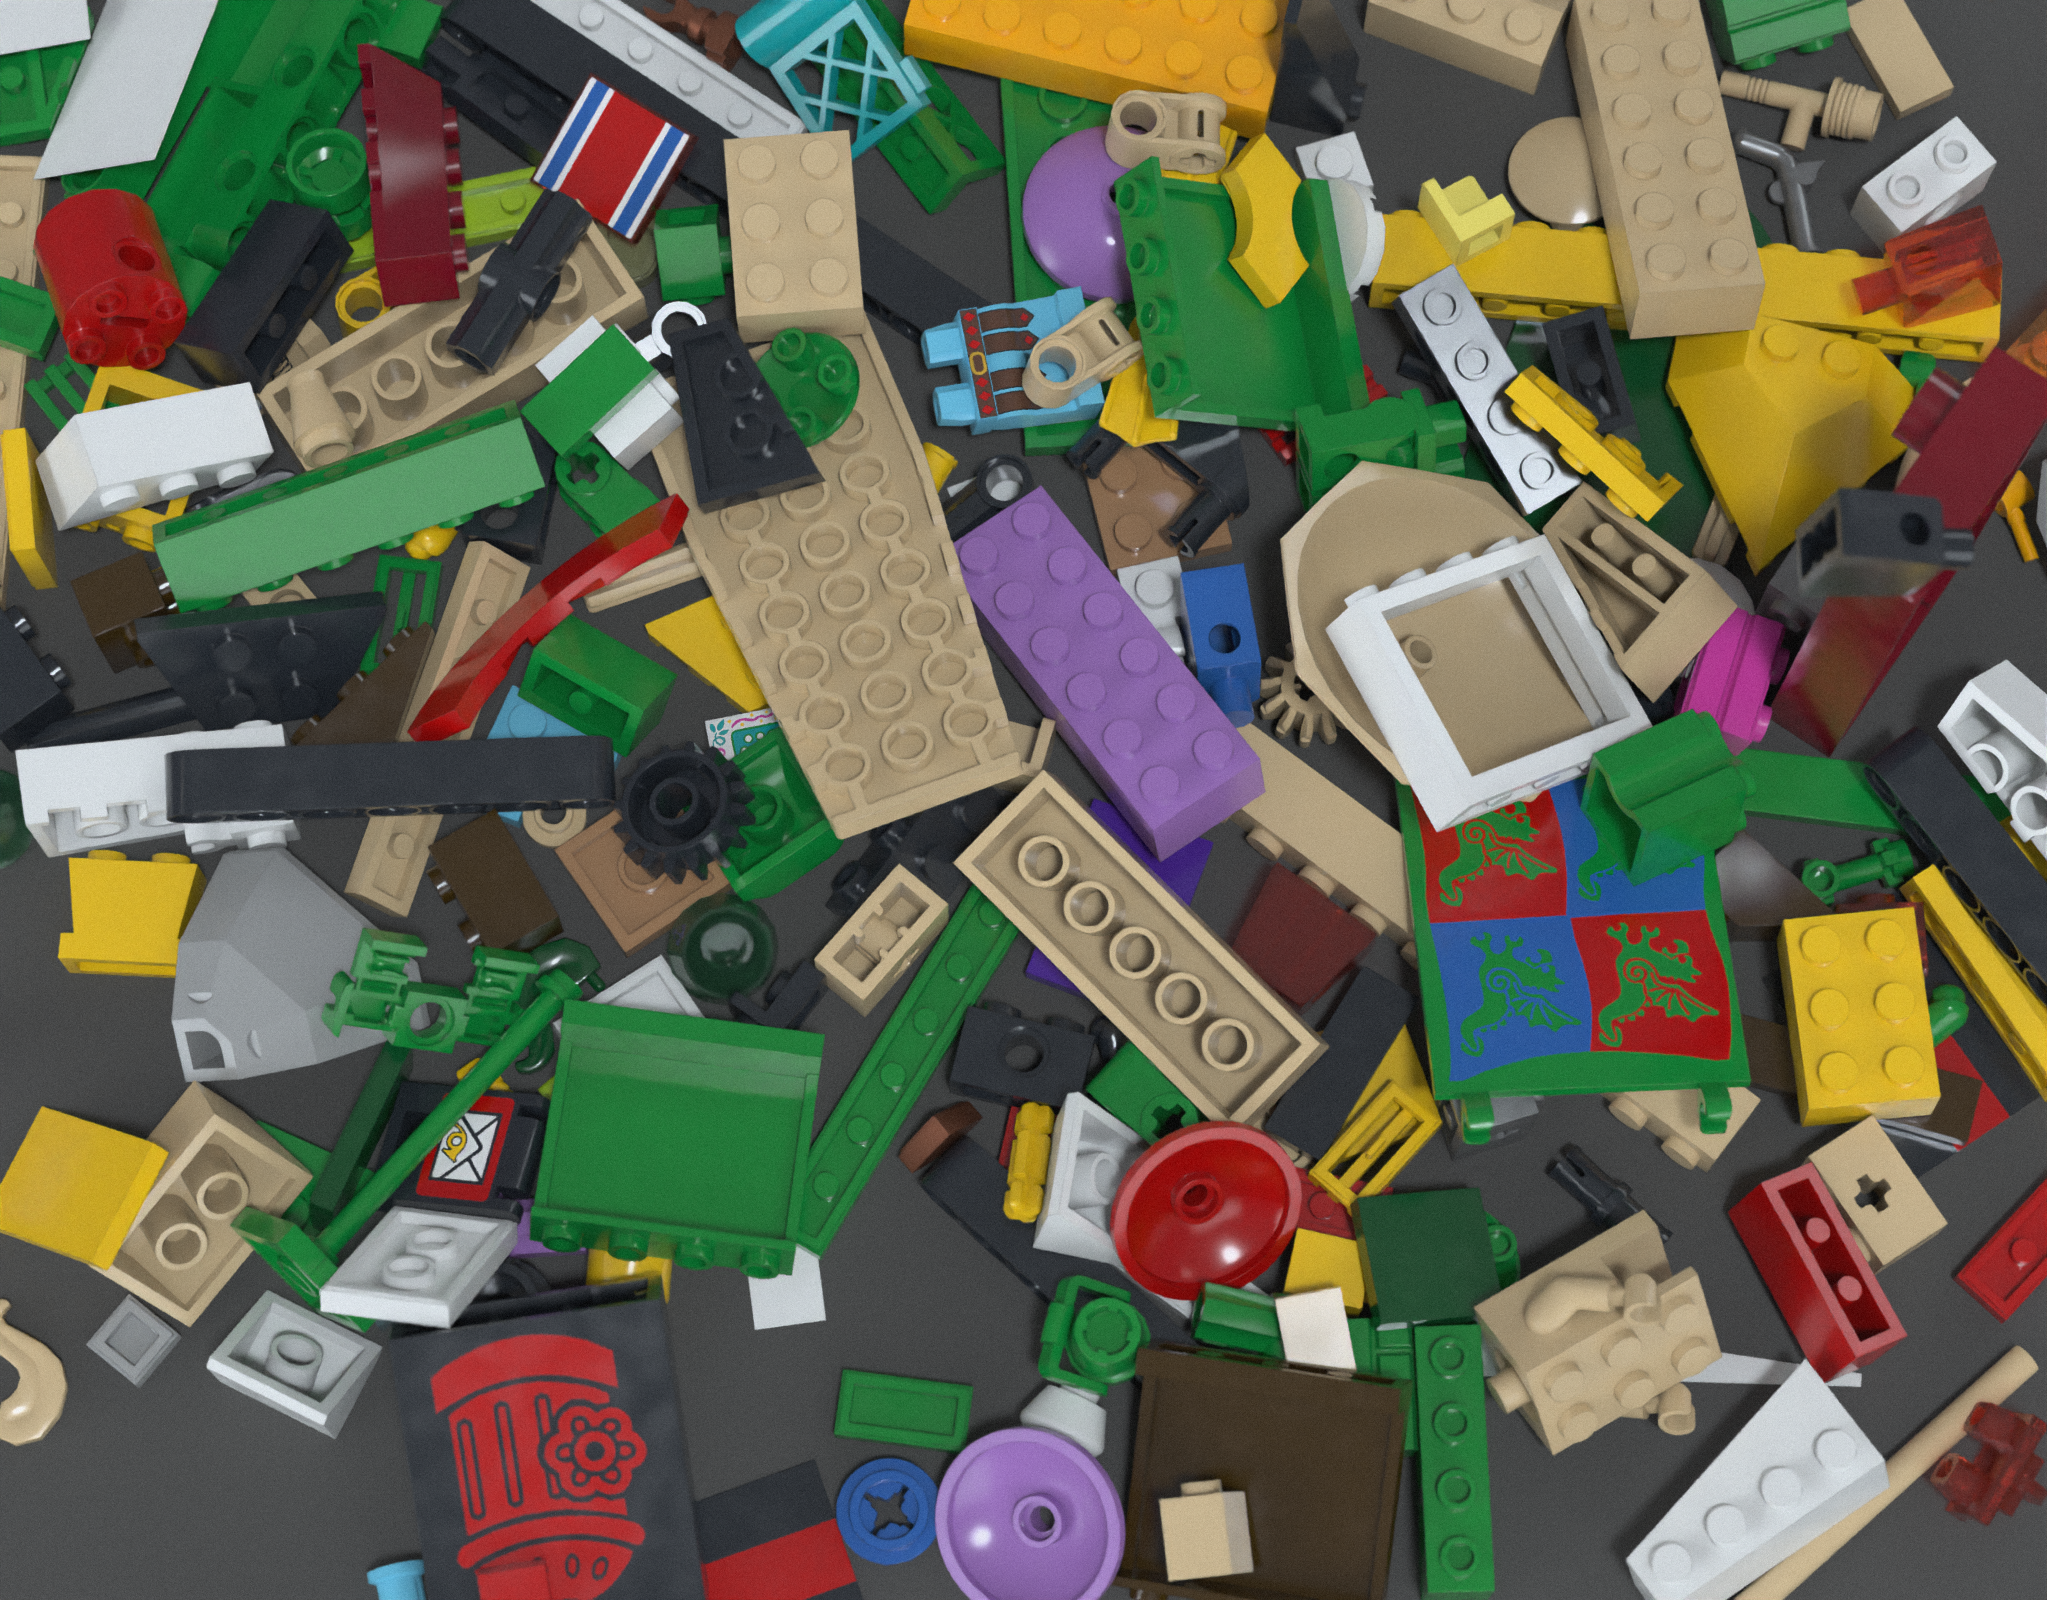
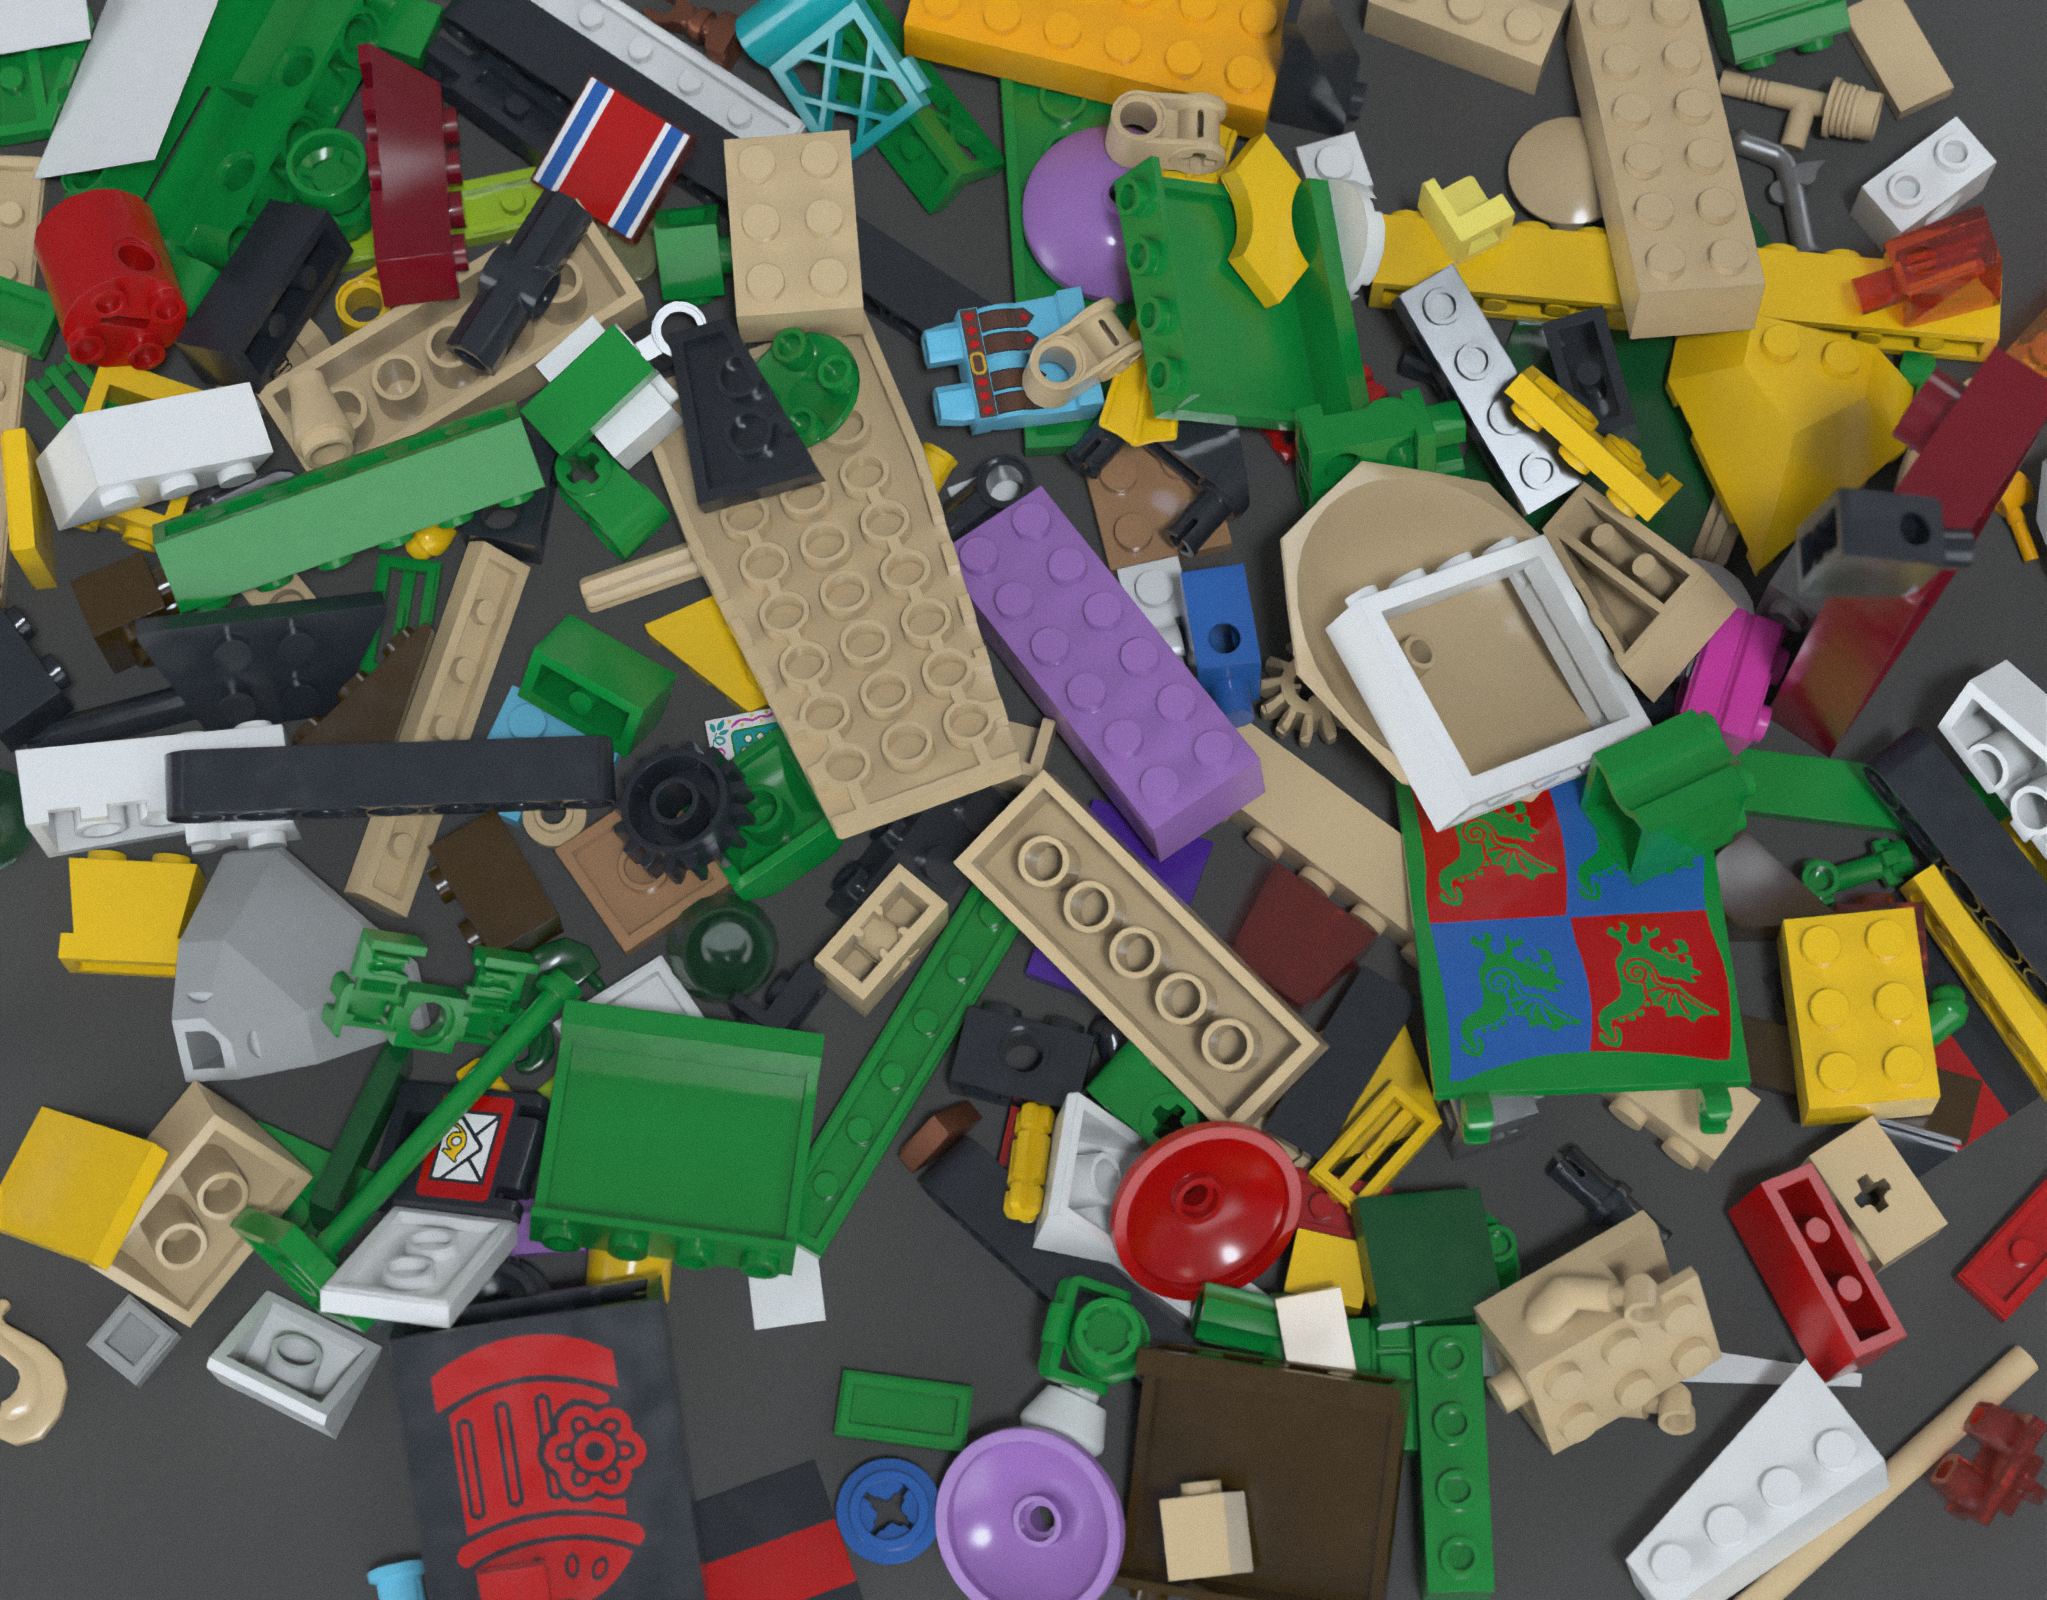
(532, 617): red tile -> none

